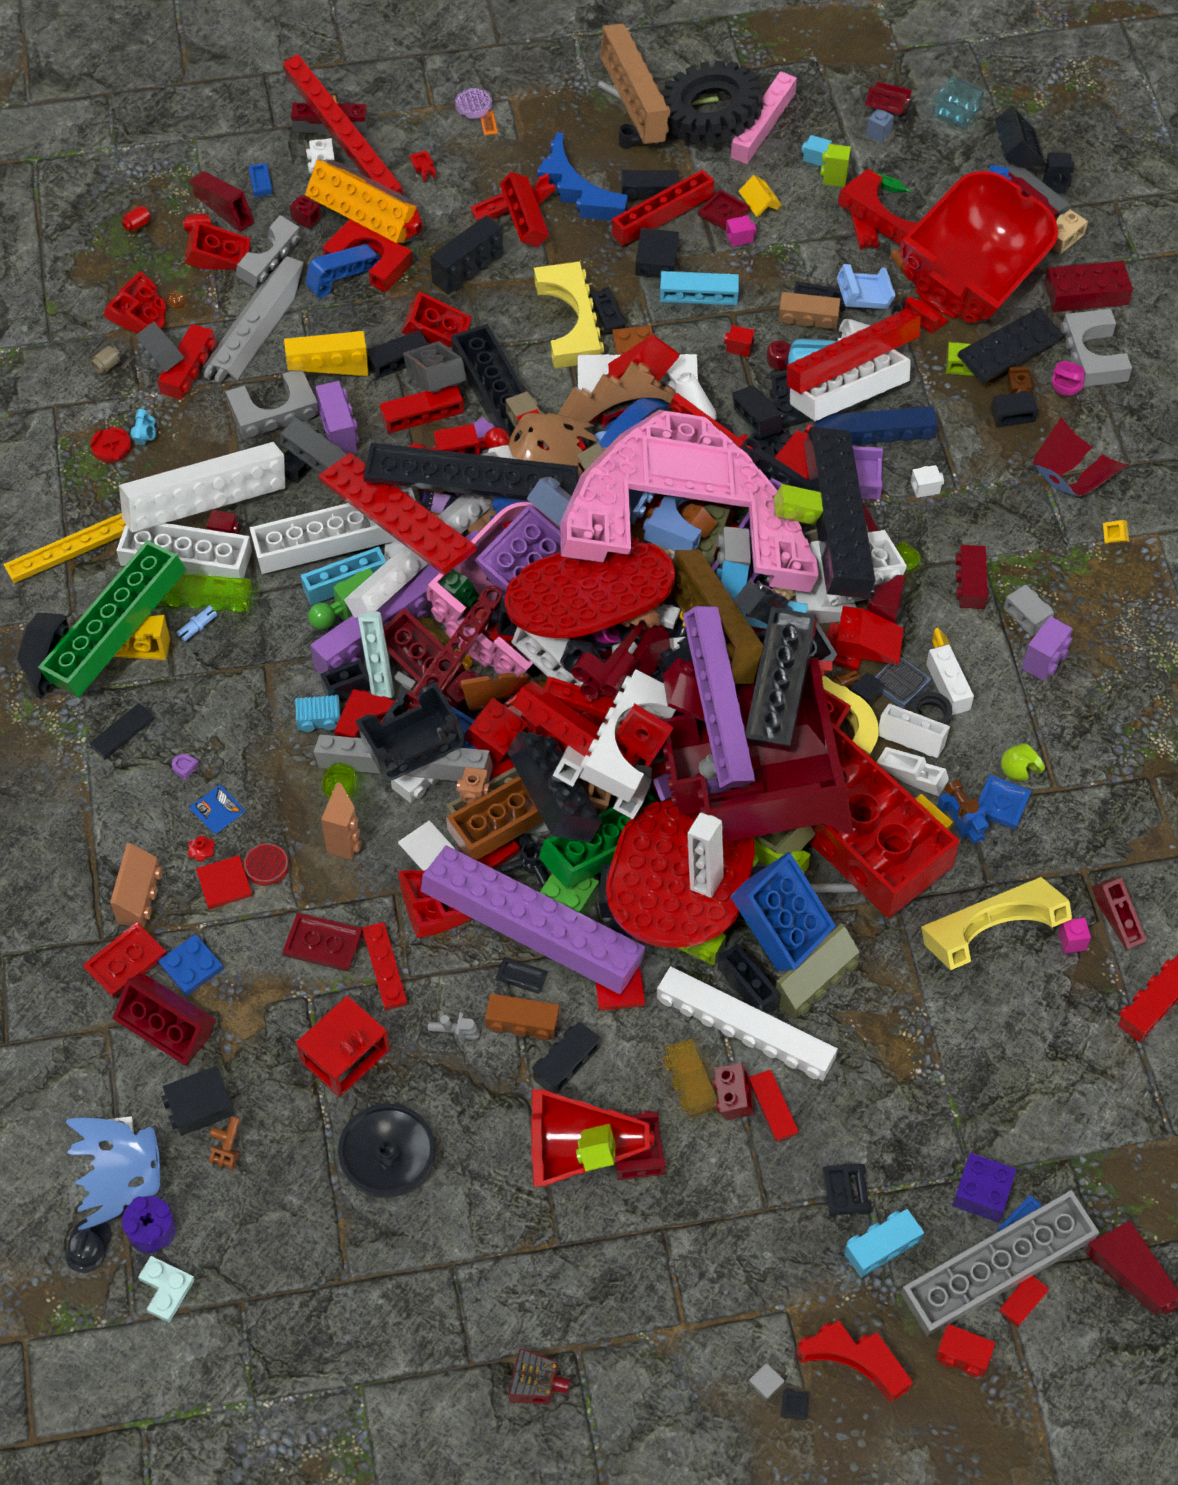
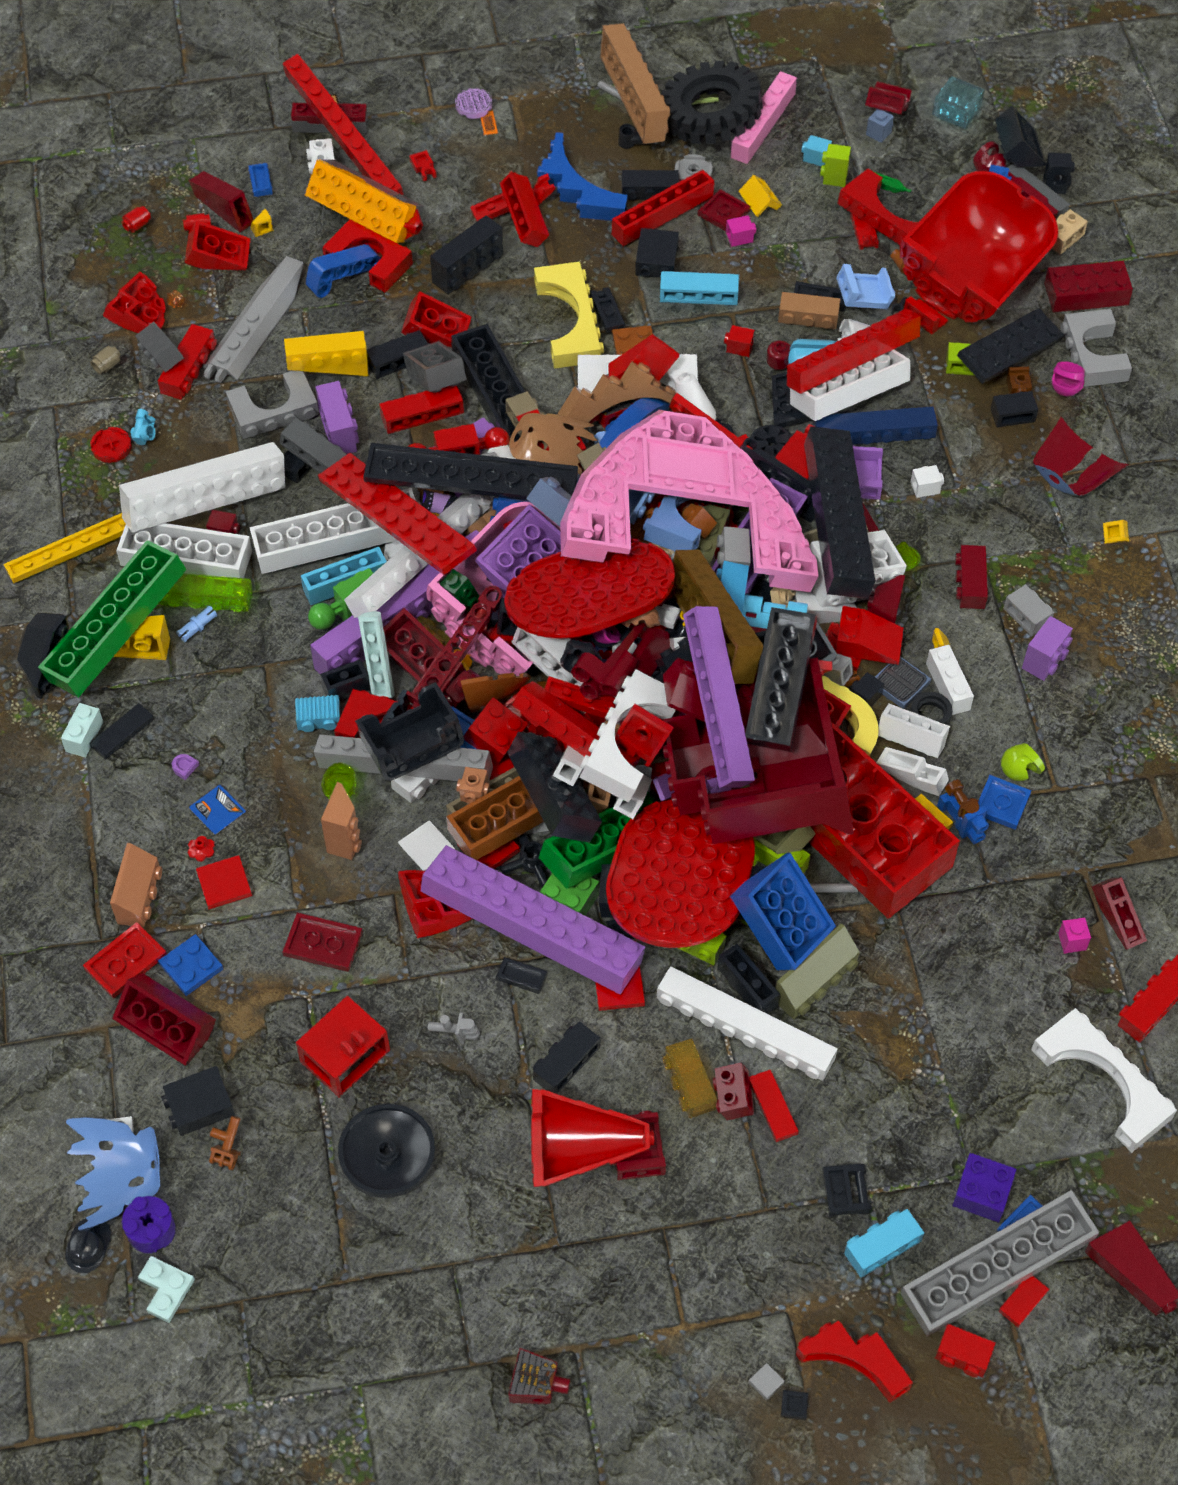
(82, 730): none -> light aqua brick
(255, 267): light grey arch -> none
(262, 224): none -> yellow slope
(266, 864): tile -> none
(305, 211): dark red brick -> none
(384, 966): red plate -> none
(405, 681): light grey tile -> none
(522, 1017): dark orange brick -> none
(596, 1147): lime brick -> none
(691, 162): none -> light grey plate
(705, 854): white brick -> none
(707, 768): light grey brick -> none
(757, 411): black brick -> none
(758, 600): black brick -> none
(798, 504): lime brick -> none
(841, 670): none -> light grey brick
(983, 161): none -> dark red helmet
(1034, 901): light yellow arch -> none
(1078, 1039): none -> white arch

